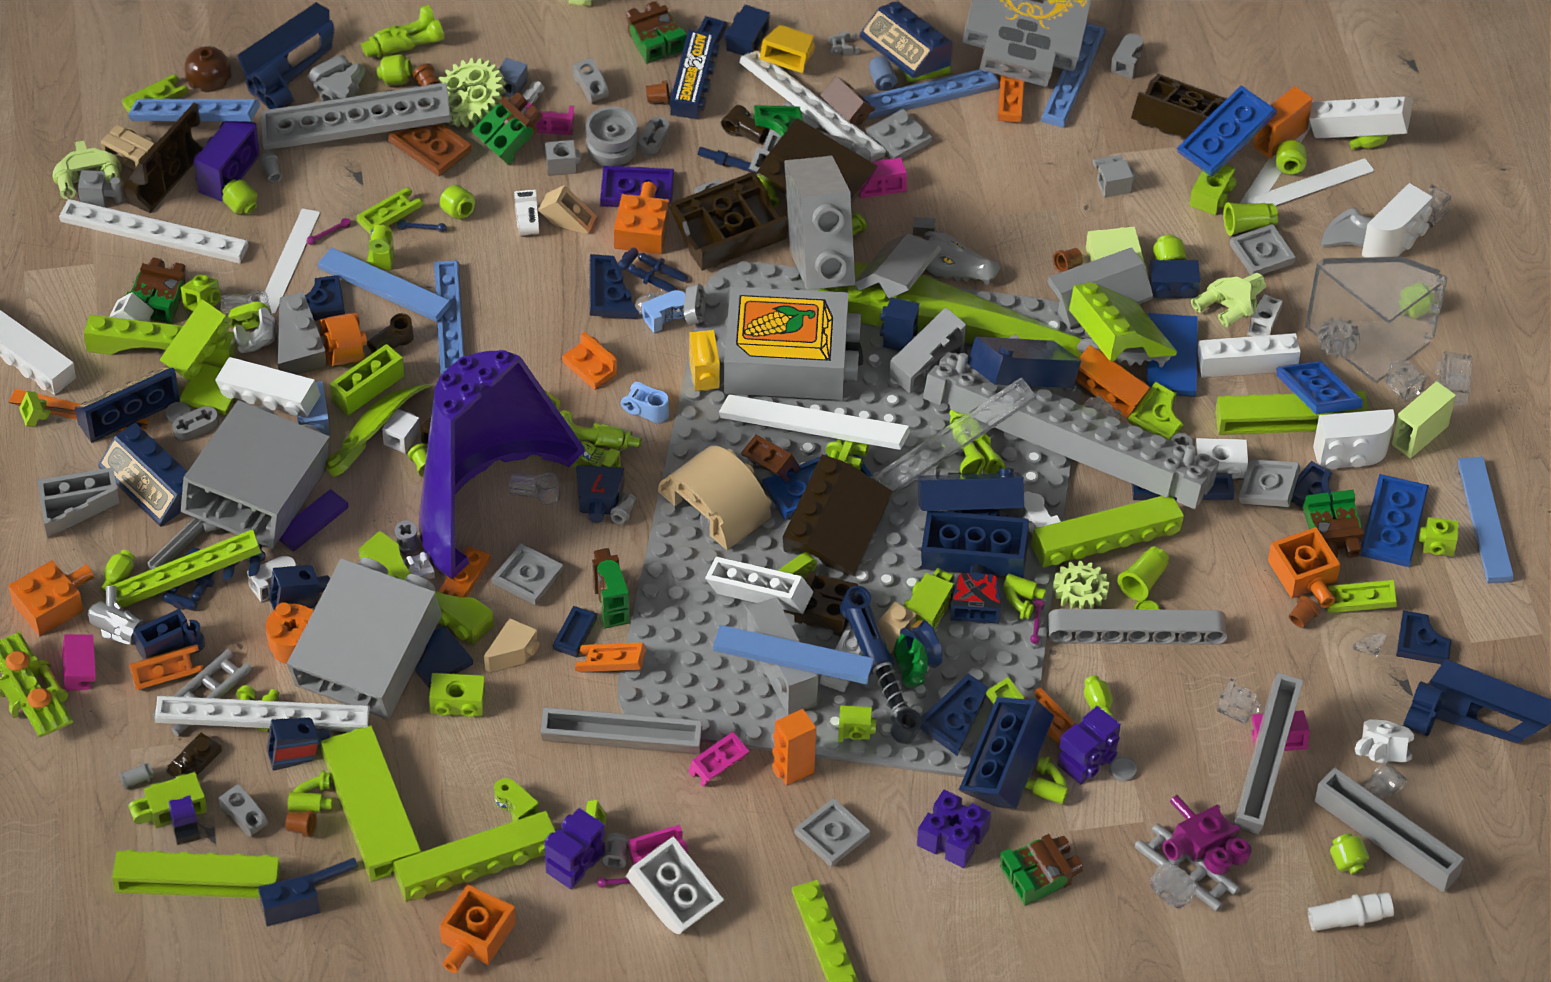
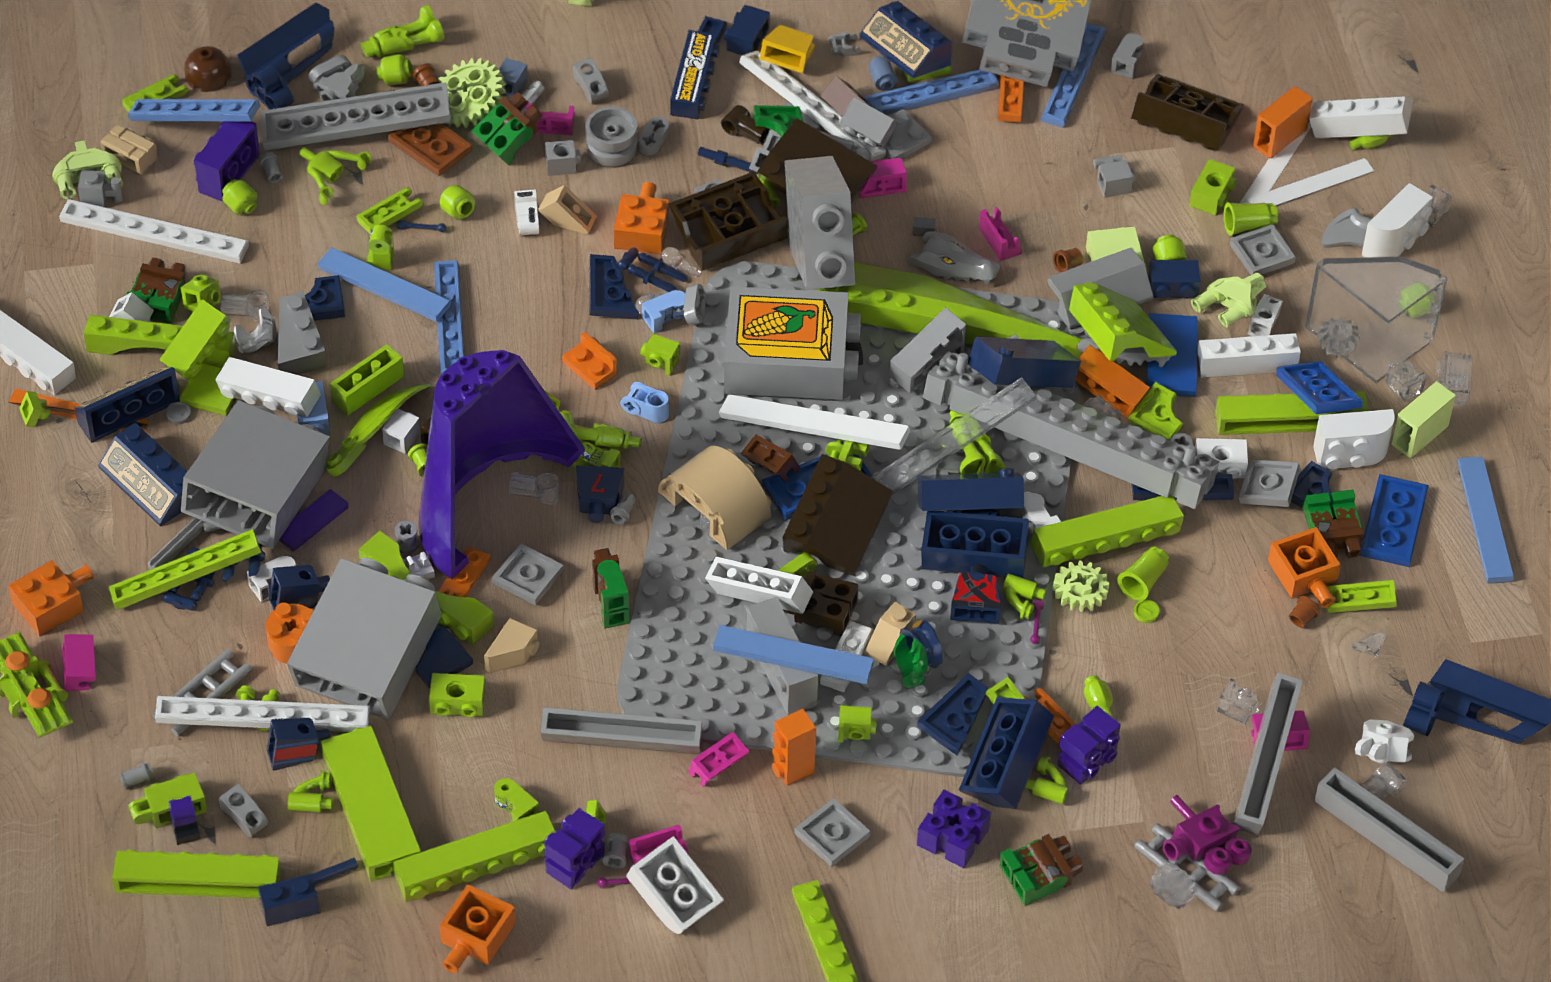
(76, 497): light grey wedge -> none
(113, 621): light grey piece -> none
(118, 568): lime plant -> none
(164, 163): dark brown piece -> none
(164, 667): orange hinge -> none
(167, 635): dark blue hinge -> none
(195, 423): light grey beam -> none
(195, 756): dark brown plate -> none
(246, 315): lime beam -> none
(290, 256): white sticker -> none
(301, 822): dark orange piece -> none
(326, 168): none -> lime piece
(343, 339): orange brick -> none
(345, 223): magenta hinge -> none
(397, 333): dark brown piece -> none
(574, 631): dark blue tile -> none
(612, 657): orange hinge -> none
(629, 181): dark purple tile -> none
(655, 30): hips -> none
(658, 93): dark orange piece -> none
(661, 353): none -> lime brick
(673, 258): none -> clear bar
(704, 360): yellow torso -> none
(868, 123): none -> light grey brick
(874, 646): piece -> none
(899, 264): light grey slope -> none
(899, 323): dark blue brick -> none
(931, 596): lime brick -> none
(998, 235): none -> dark pink hinge
(1123, 769): light grey piece -> none
(1137, 626): light grey beam -> none
(1226, 131): blue tile -> none
(1291, 157): lime head -> none
(1349, 853): lime head -> none
(1351, 911): white piece -> none
(1420, 641): dark blue tile -> none
(1439, 536): lime brick -> none

